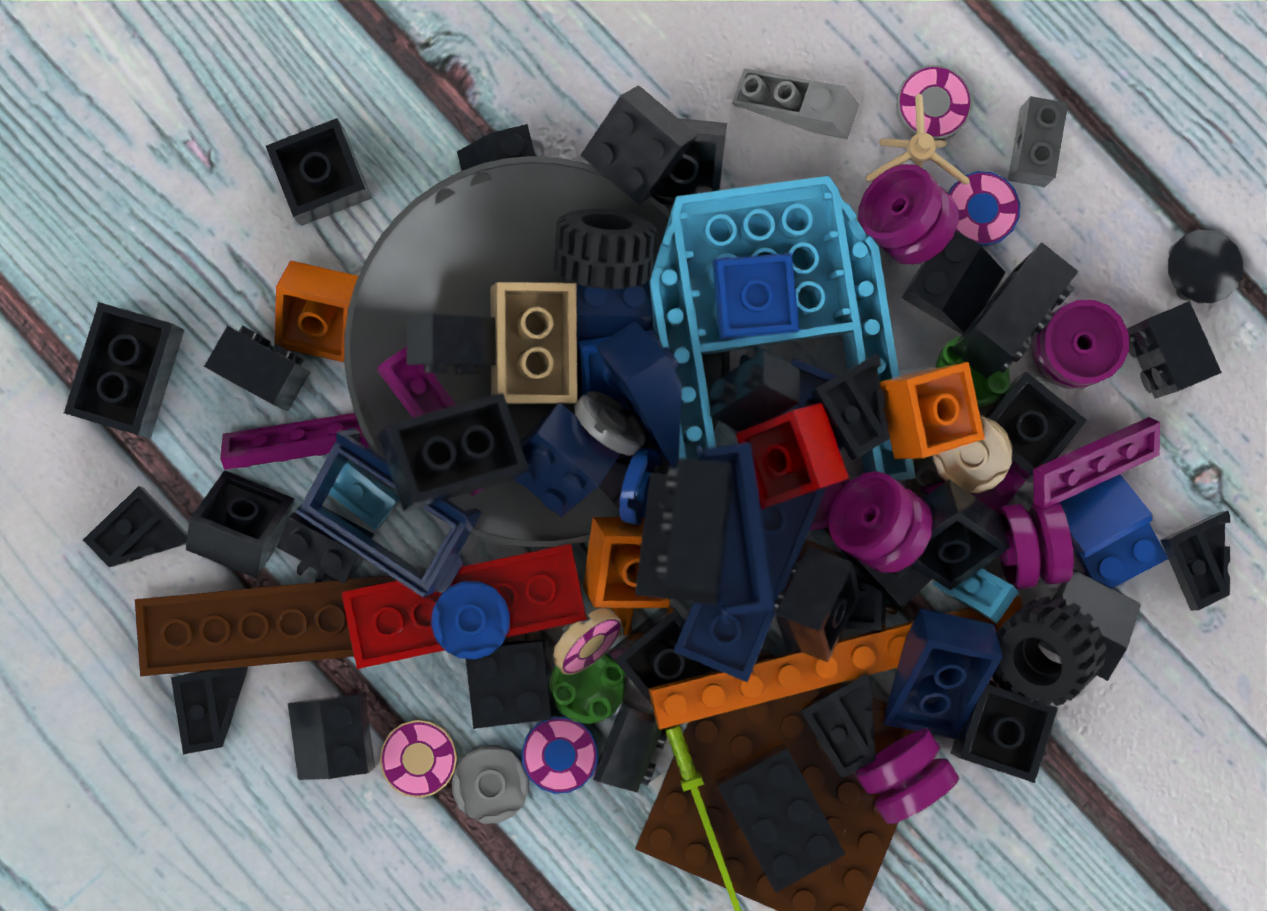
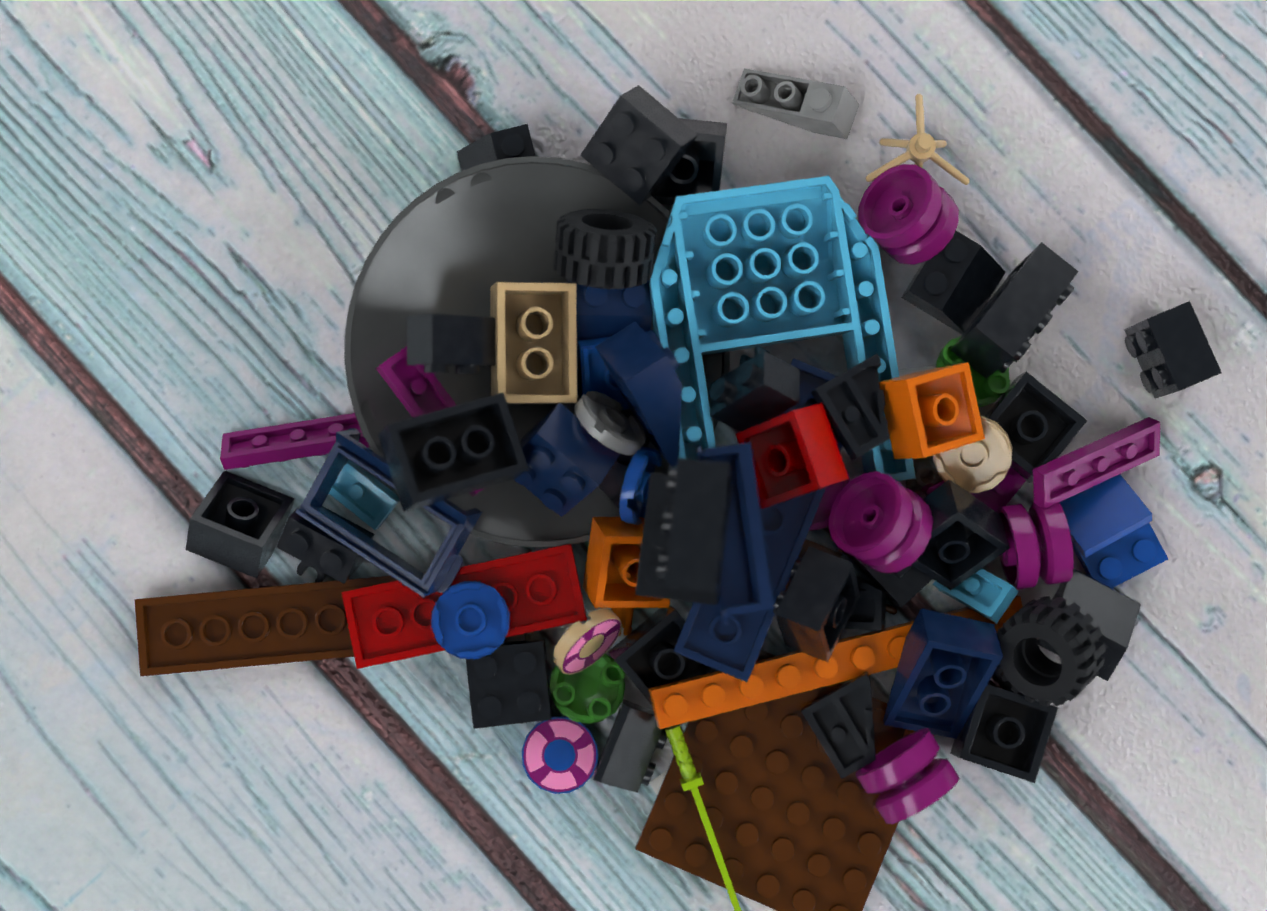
(124, 370): black brick -> none
(135, 531): black wing -> none
(206, 706): black wing -> none
(249, 363): black brick -> none
(313, 310): orange slope -> none
(318, 172): black brick -> none
(331, 737): black slope -> none
(418, 758): tile -> none
(490, 784): light grey tile -> none
(755, 296): blue tile -> none
(780, 817): black brick -> none
(945, 101): tile -> none
(986, 207): tile -> none
(1038, 141): dark grey brick -> none
(1102, 350): magenta wheel -> none
(1201, 560): black wing -> none
(1204, 266): black dish -> none

